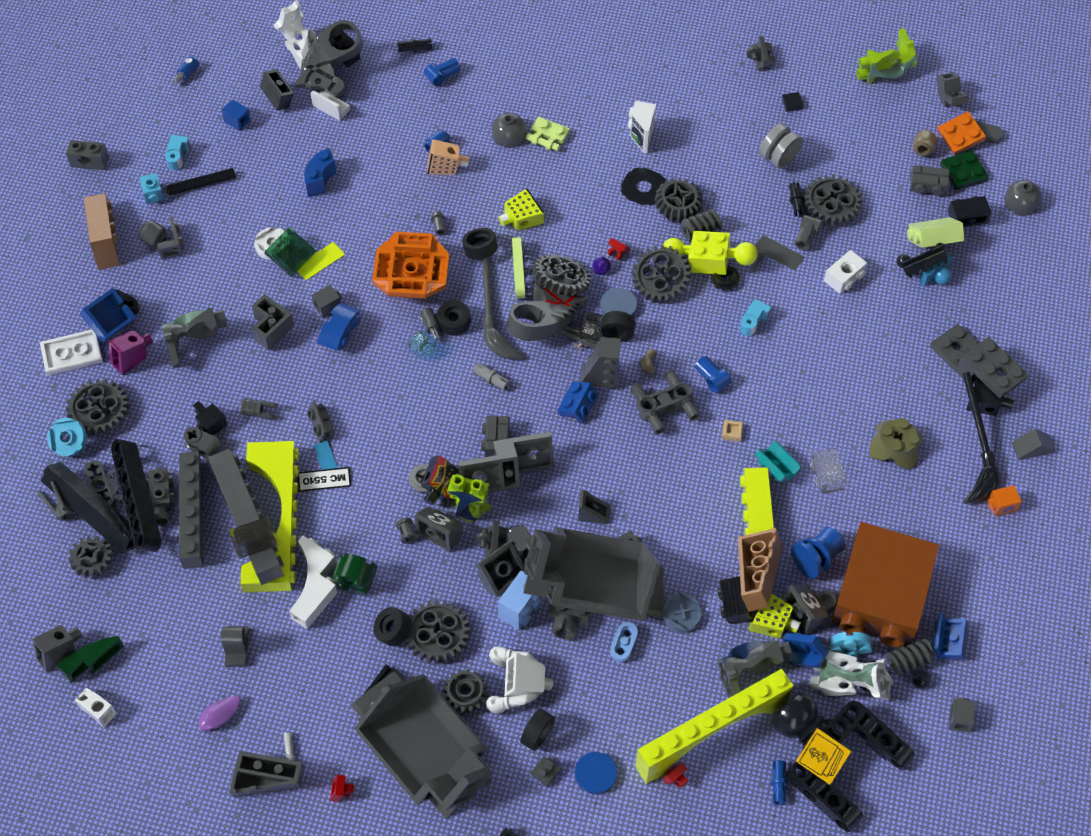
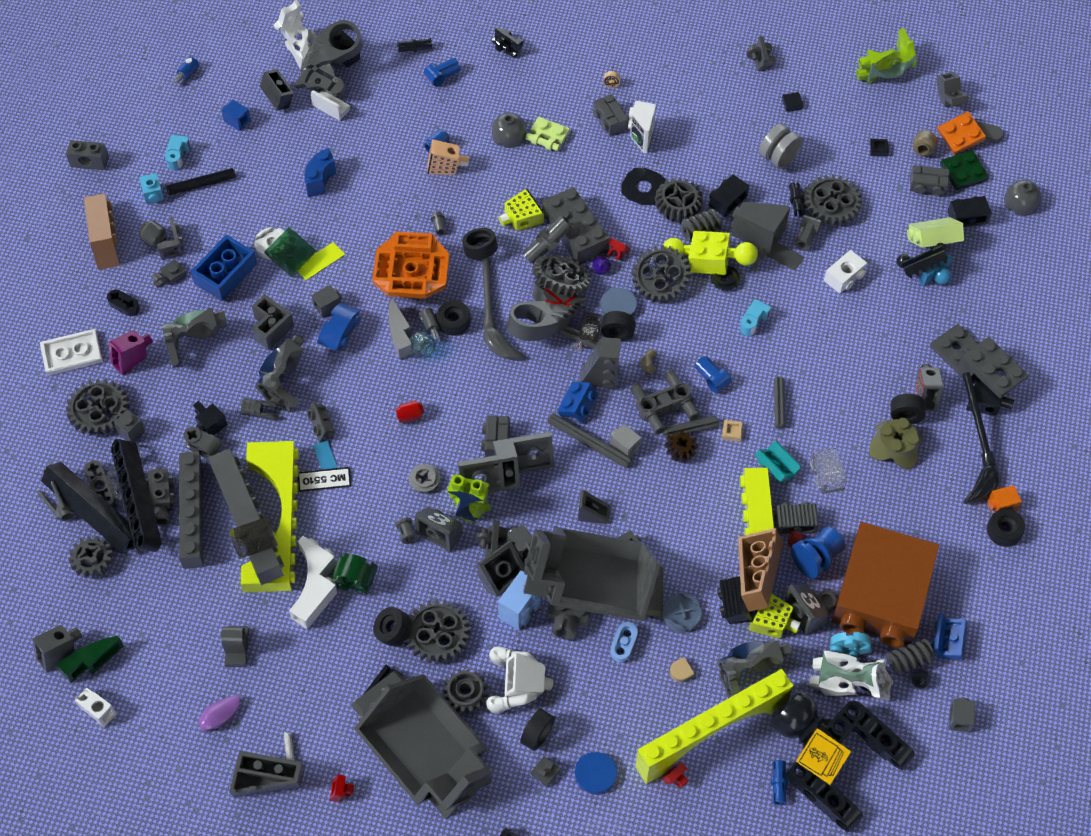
(58, 431): medium azure plate -> none
(105, 317): blue piece -> none
(129, 426): none -> dark grey brick
(171, 272): none -> dark grey plate
(224, 267): none -> blue brick
(280, 362): none -> dark grey hips
(399, 331): none -> light grey slope
(409, 411): none -> red brick
(438, 479): torso -> none
(491, 376): light grey pin -> none
(505, 42): none -> black hips
(518, 268): yellowish green beam -> none
(548, 239): none -> dark grey piece
(587, 236): none -> dark grey brick
(589, 440): none -> dark grey axle
(610, 114): none -> dark grey brick
(611, 79): none -> tile
(625, 440): none -> light grey brick
(678, 451): none -> dark brown gear
(681, 670): none -> tan tile
(692, 426): none -> dark grey axle
(728, 195): none -> black brick
(760, 223): none -> dark grey slope
(779, 402): none -> dark grey axle
(795, 537): none -> clear red plate
(797, 518): none -> dark grey brick
(806, 650): blue bracket -> none
(879, 147): none -> black tile
(909, 407): none -> black tyre
(929, 378): none -> dark grey torso
(1001, 537): none -> black tyre
(1033, 444): dark grey slope -> none

